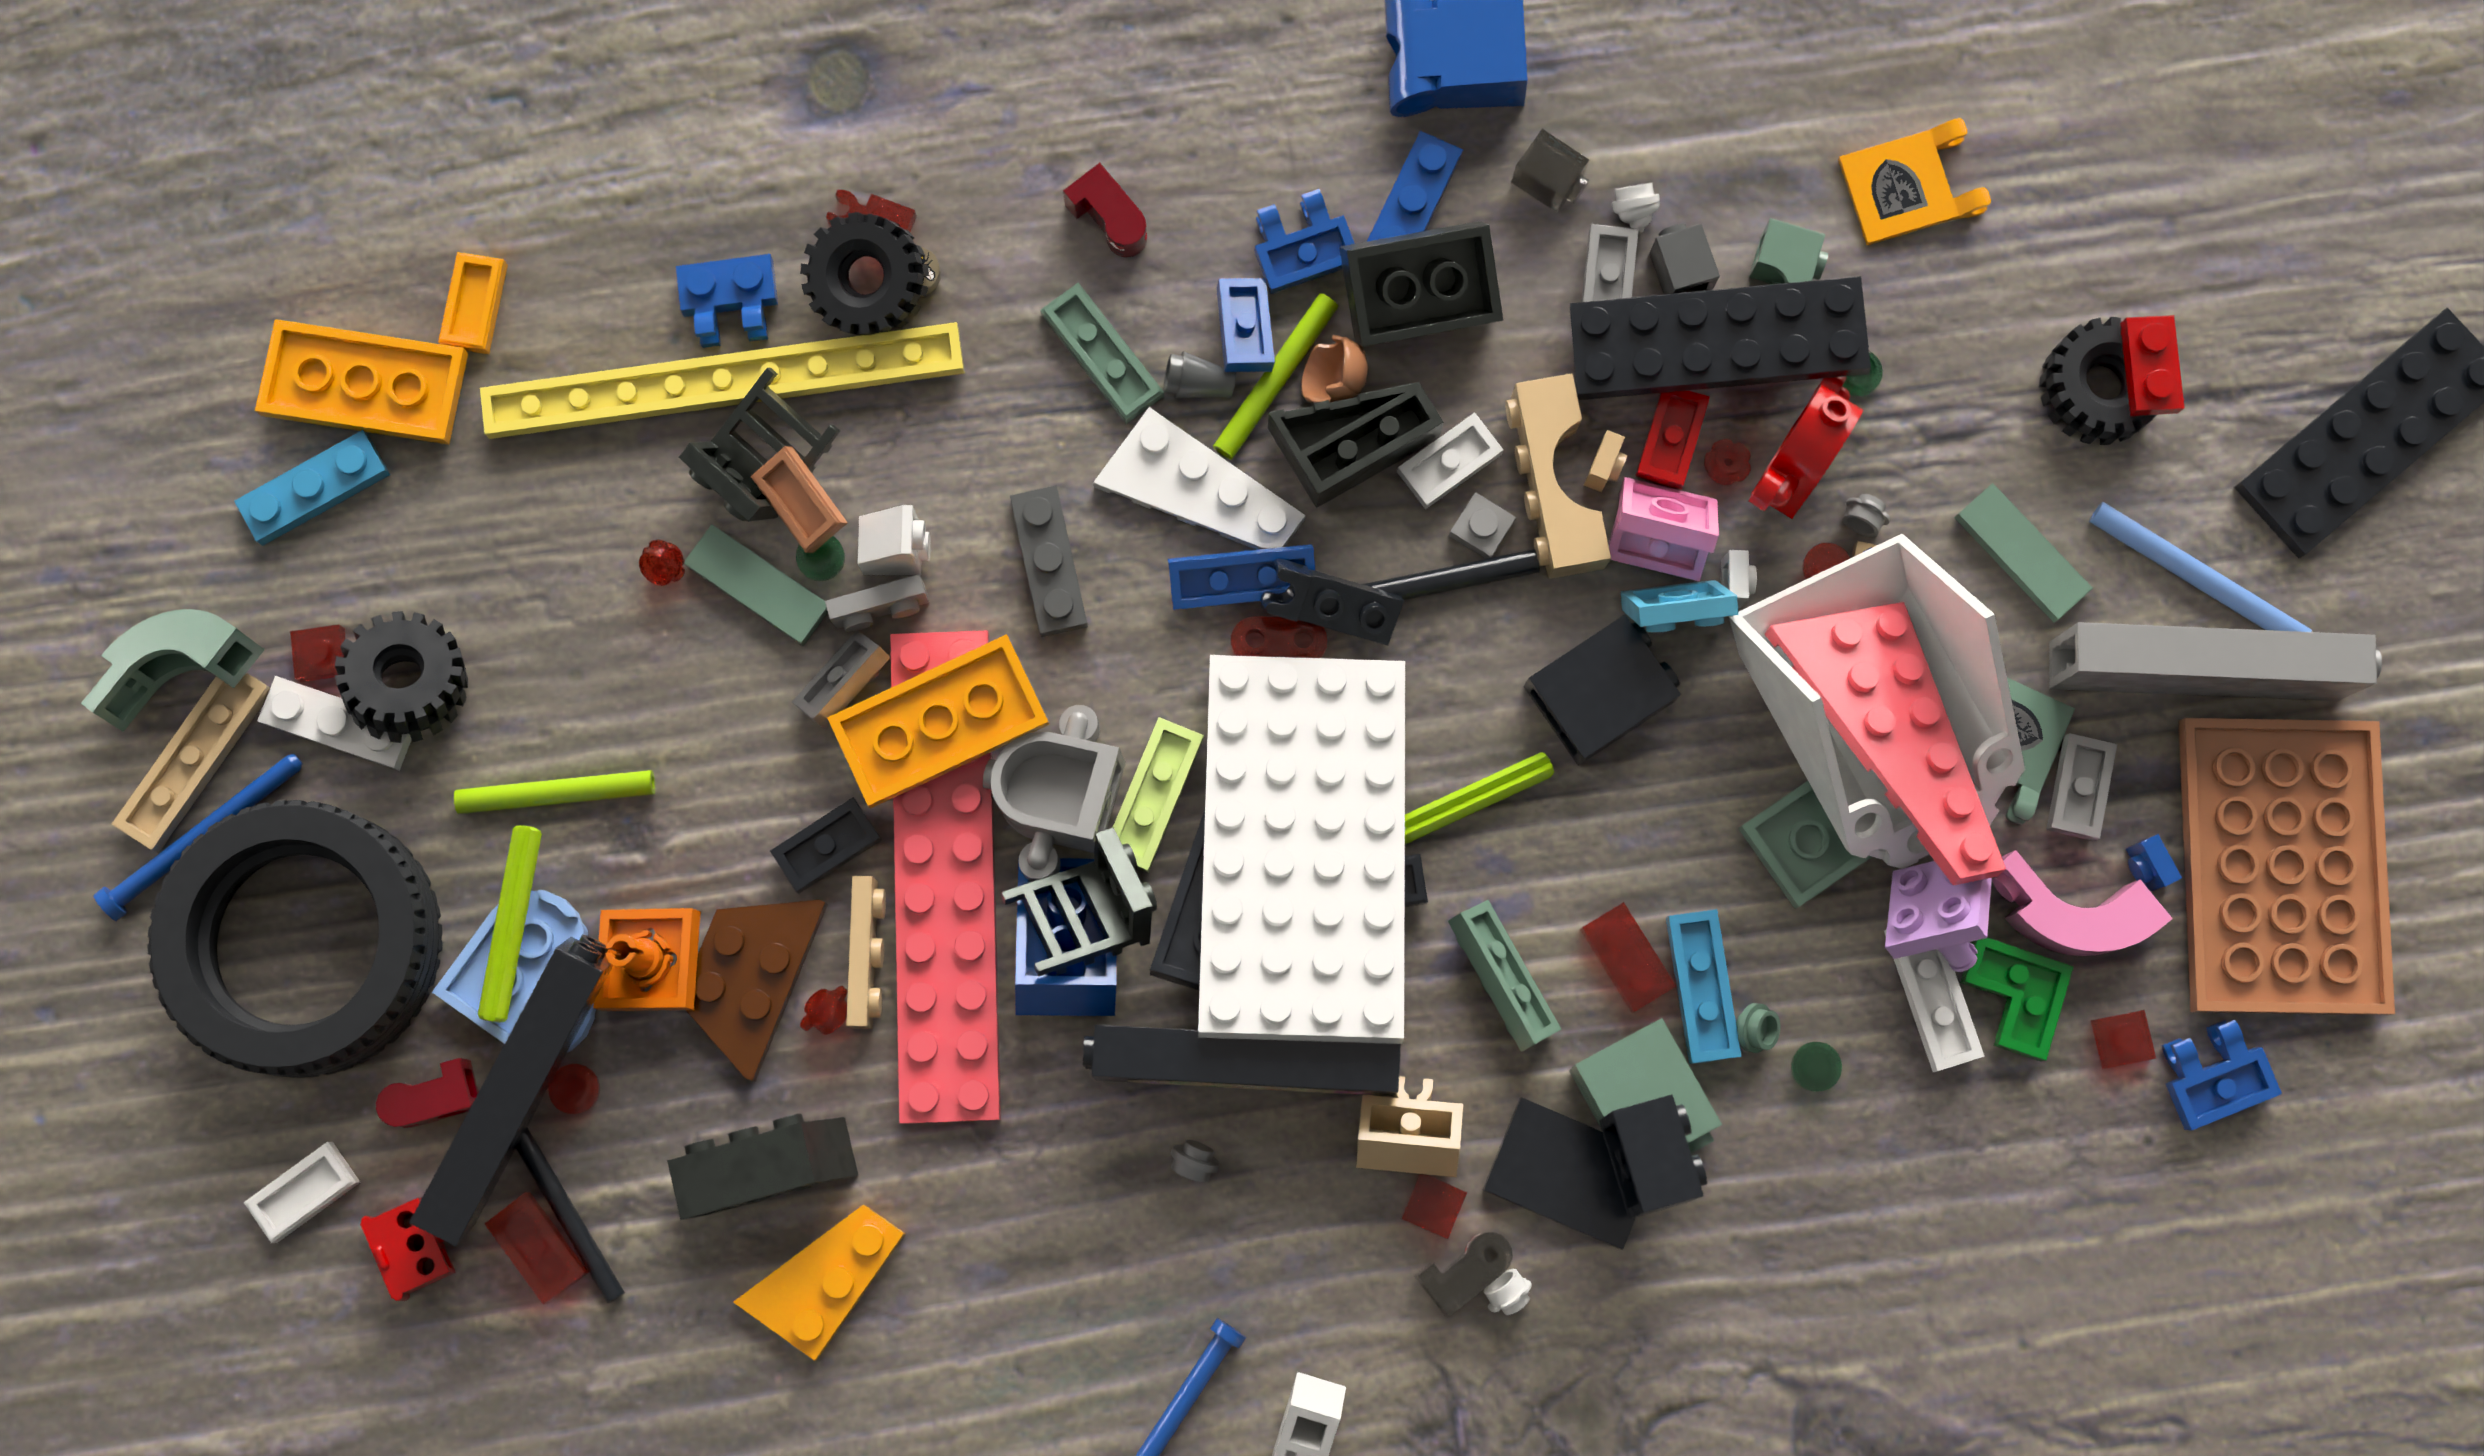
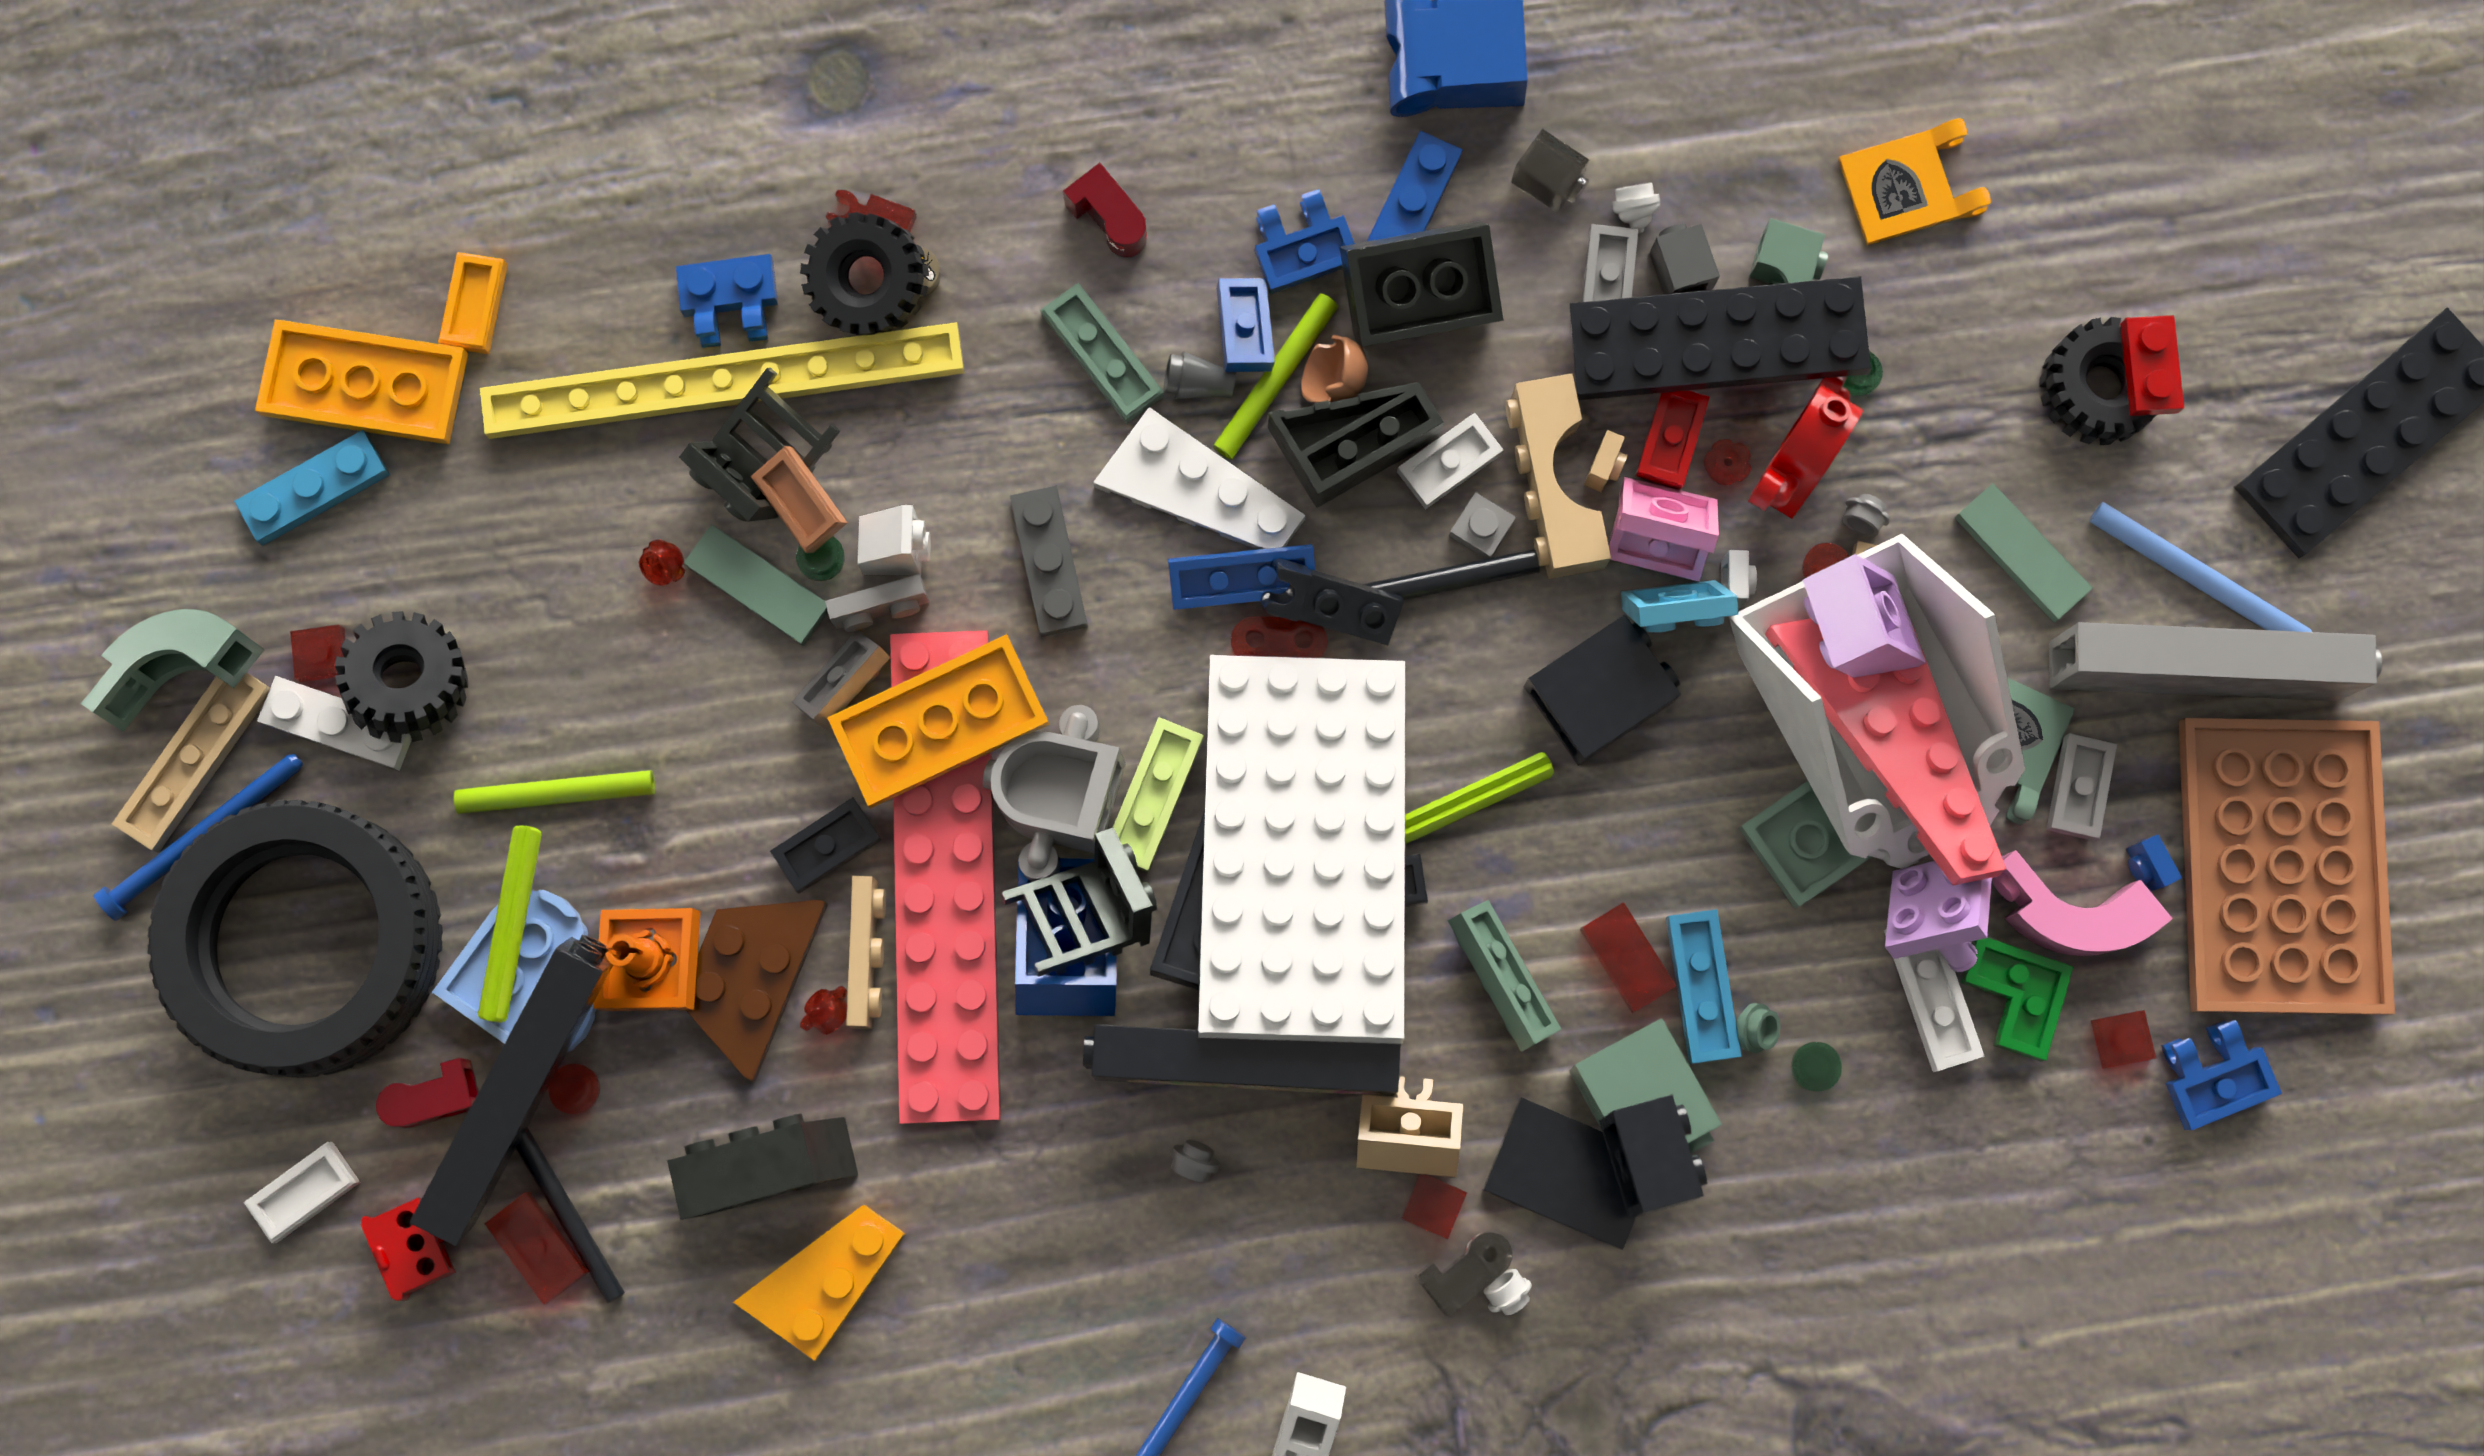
(1861, 619): none -> lavender slope

